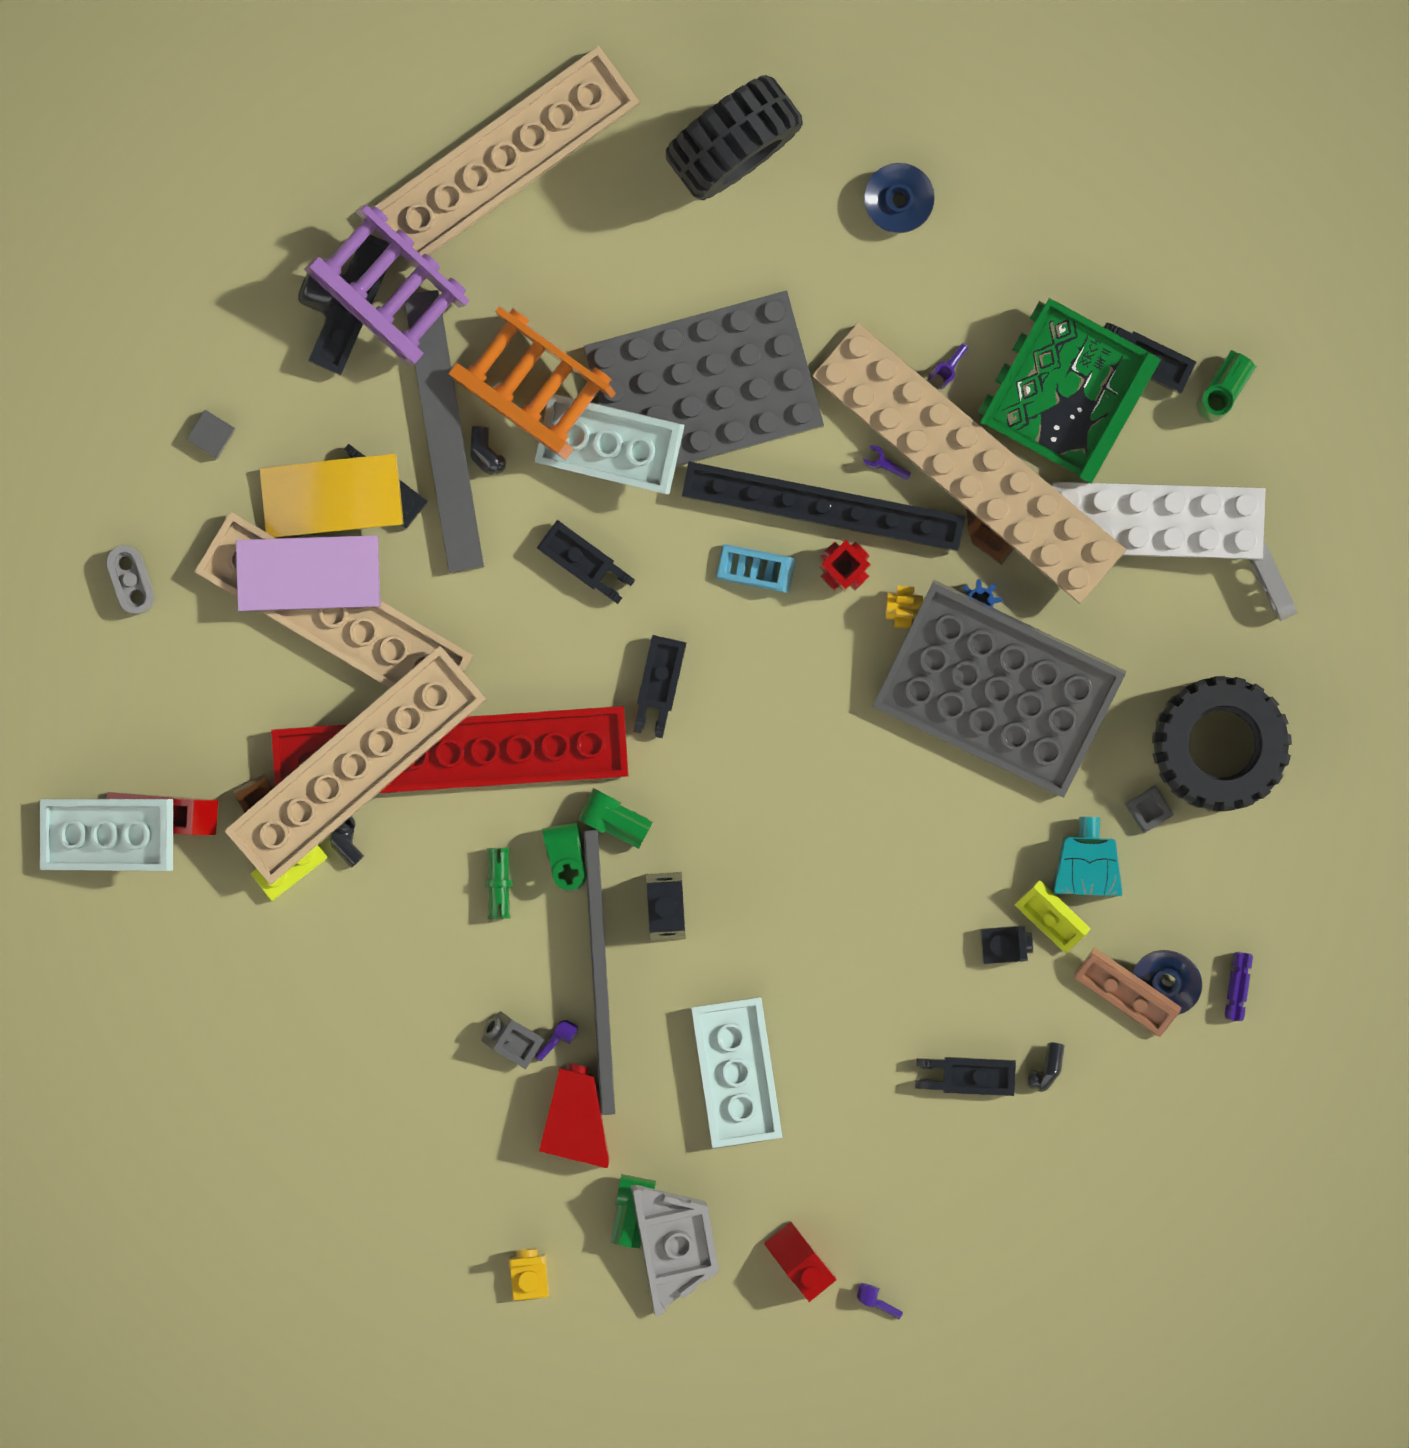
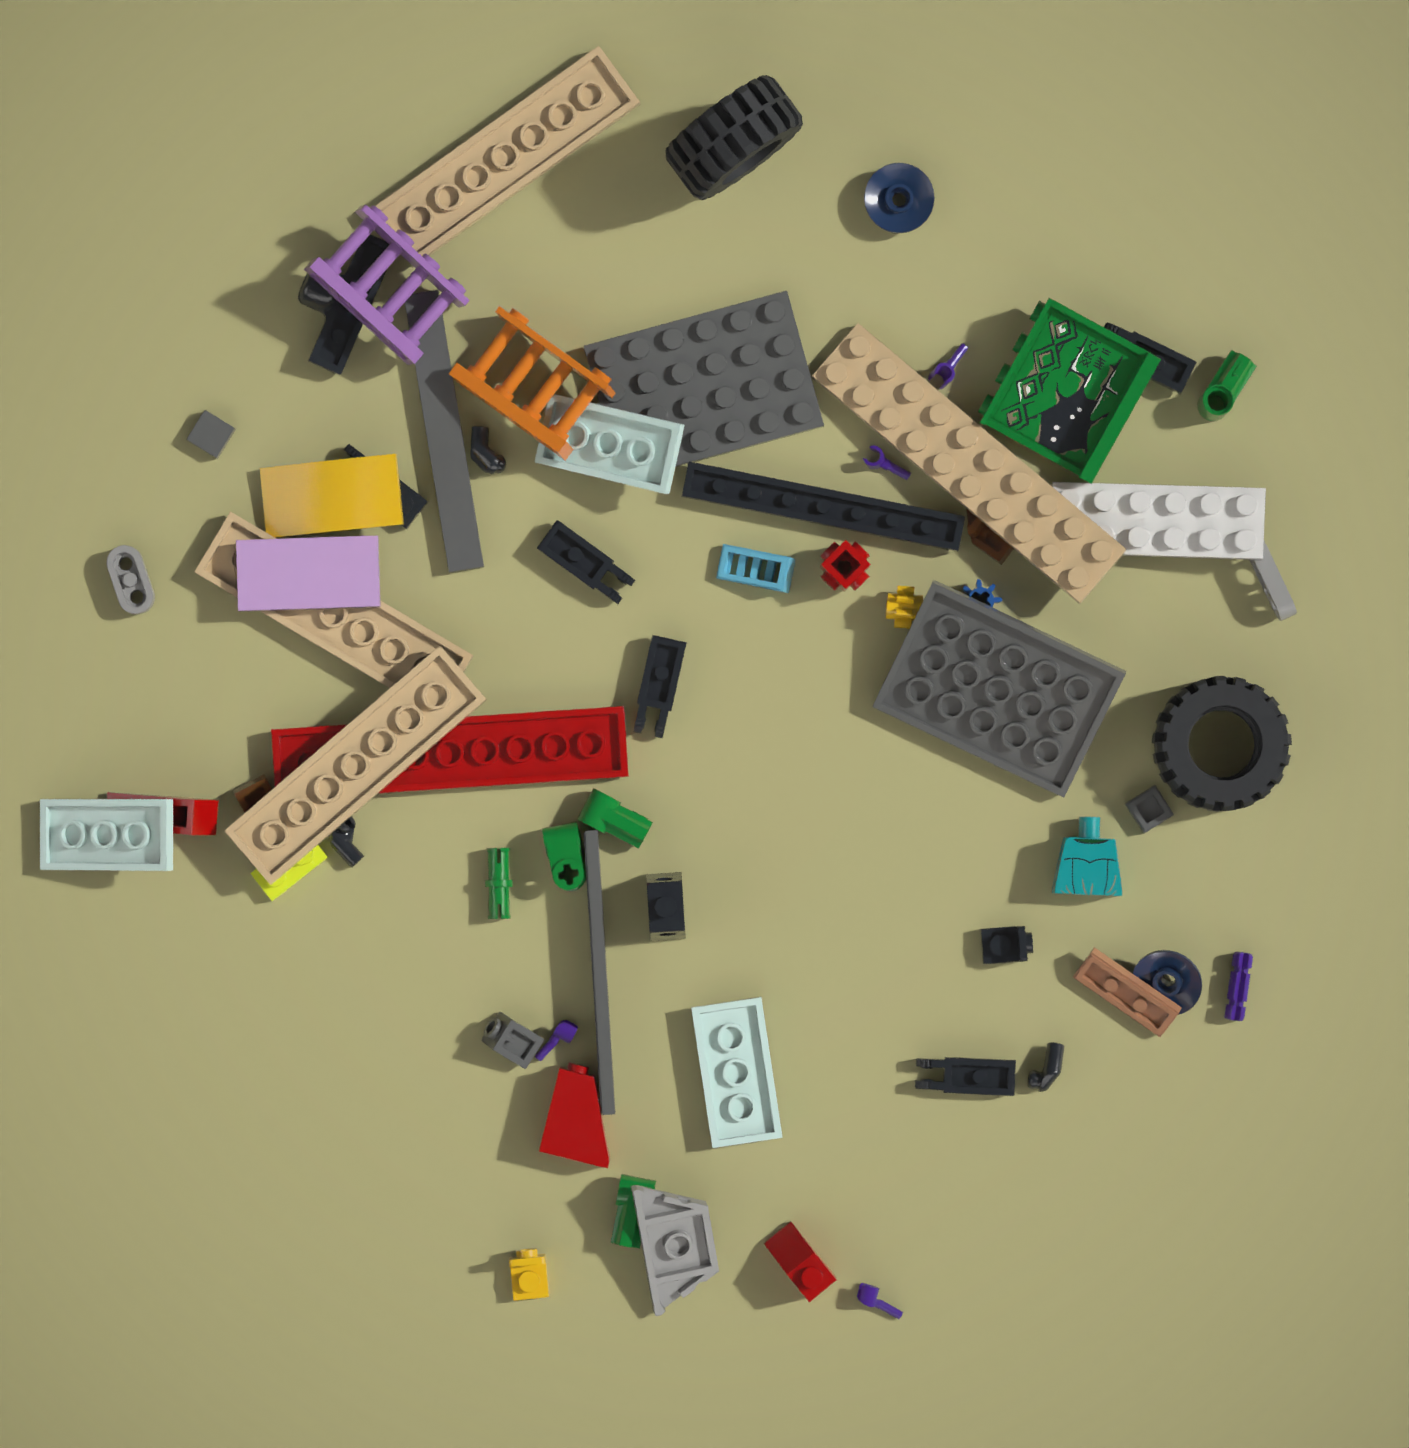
(1052, 916): neon yellow plate -> none

